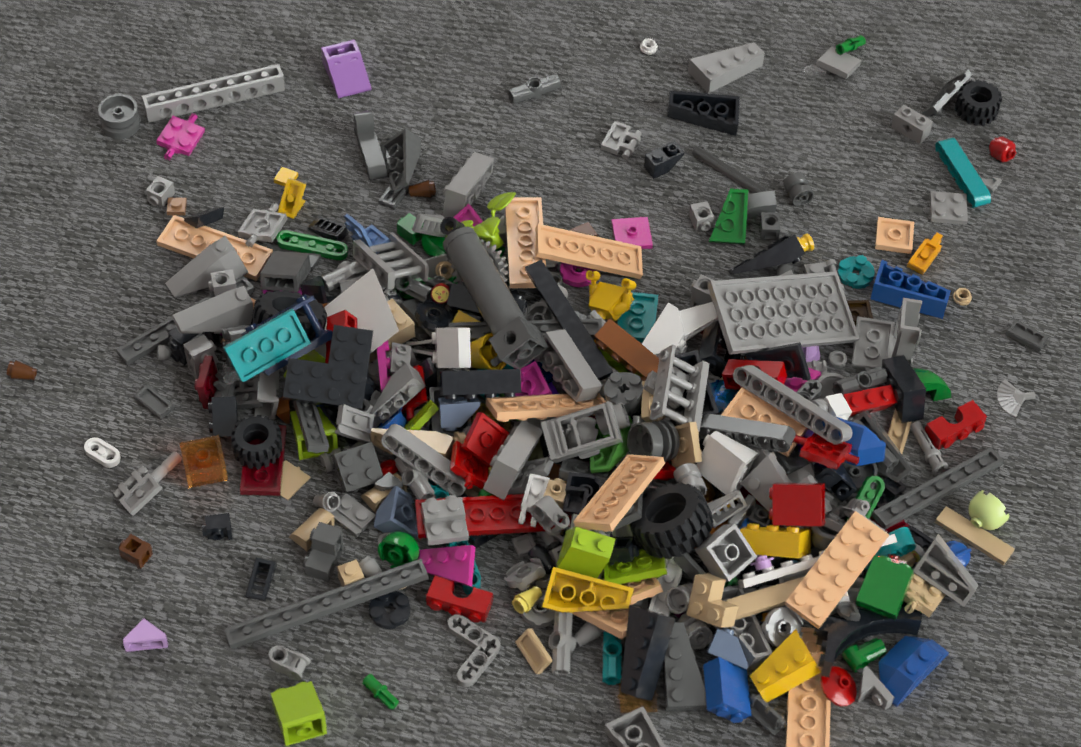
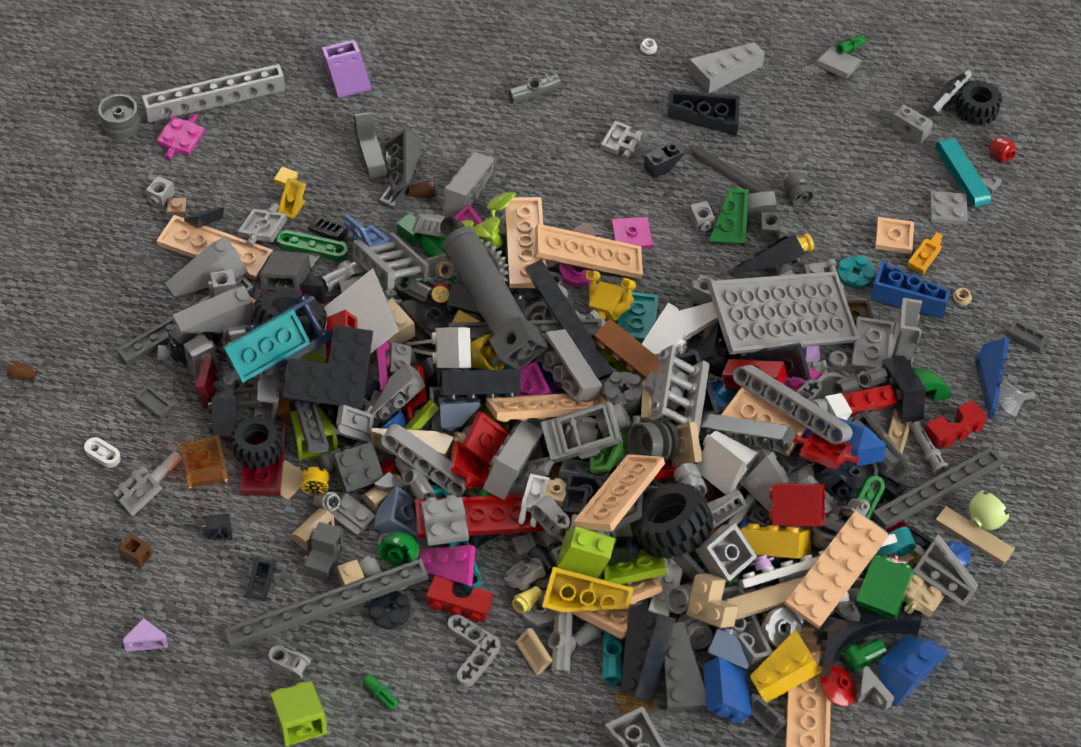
(314, 481): none -> yellow wheel
(990, 371): none -> blue wedge

